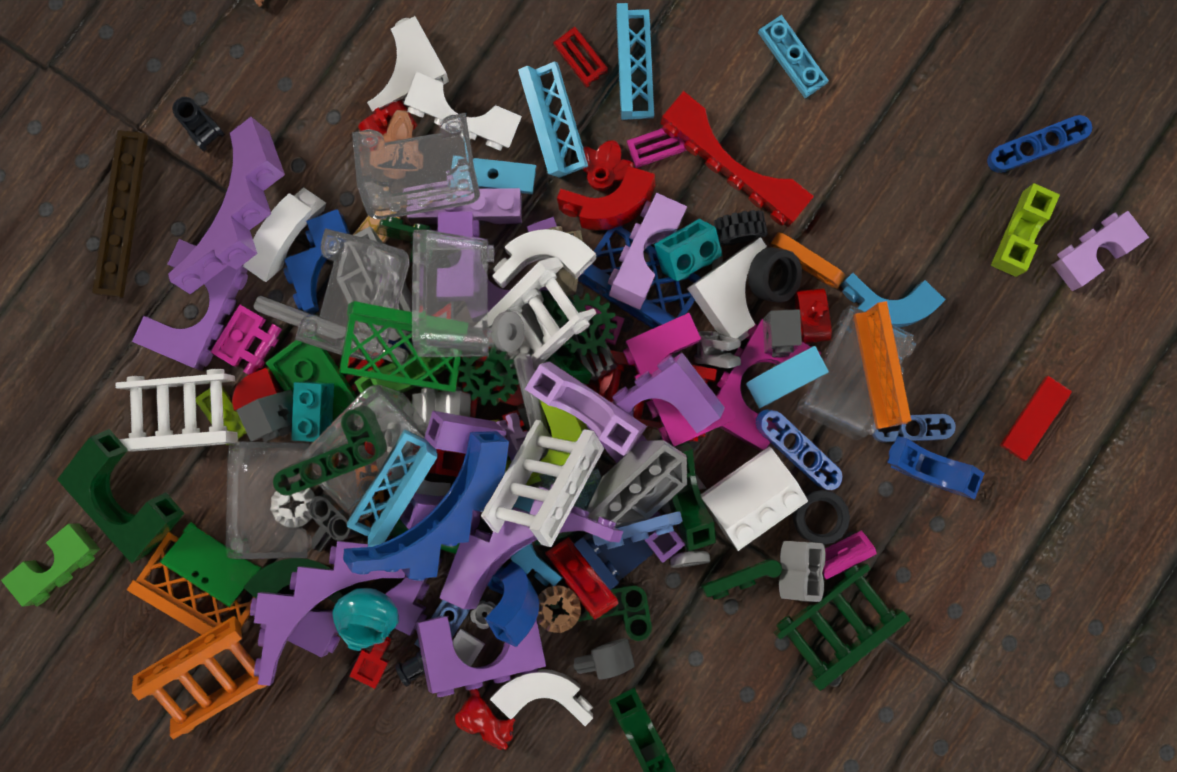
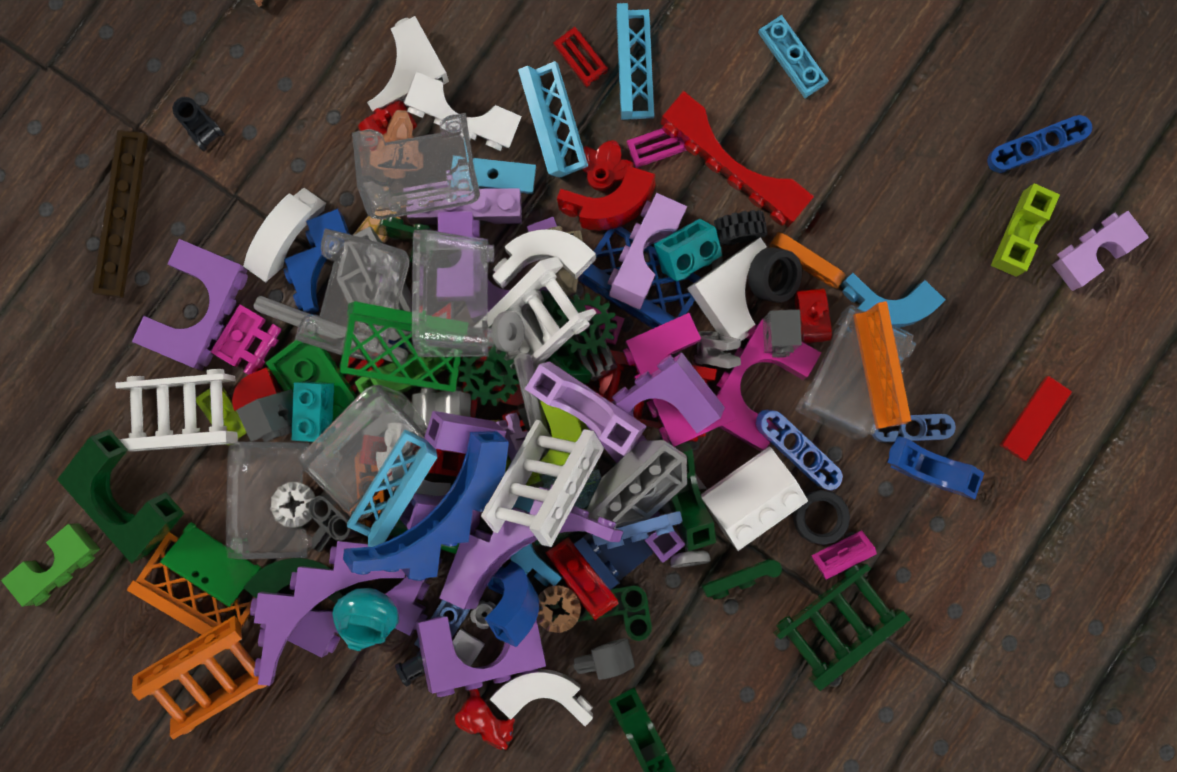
(244, 206): medium lavender arch -> none
(329, 459): dark green beam -> none
(370, 665): red plate -> none
(787, 377): medium azure arch -> none
(802, 571): light grey brick -> none

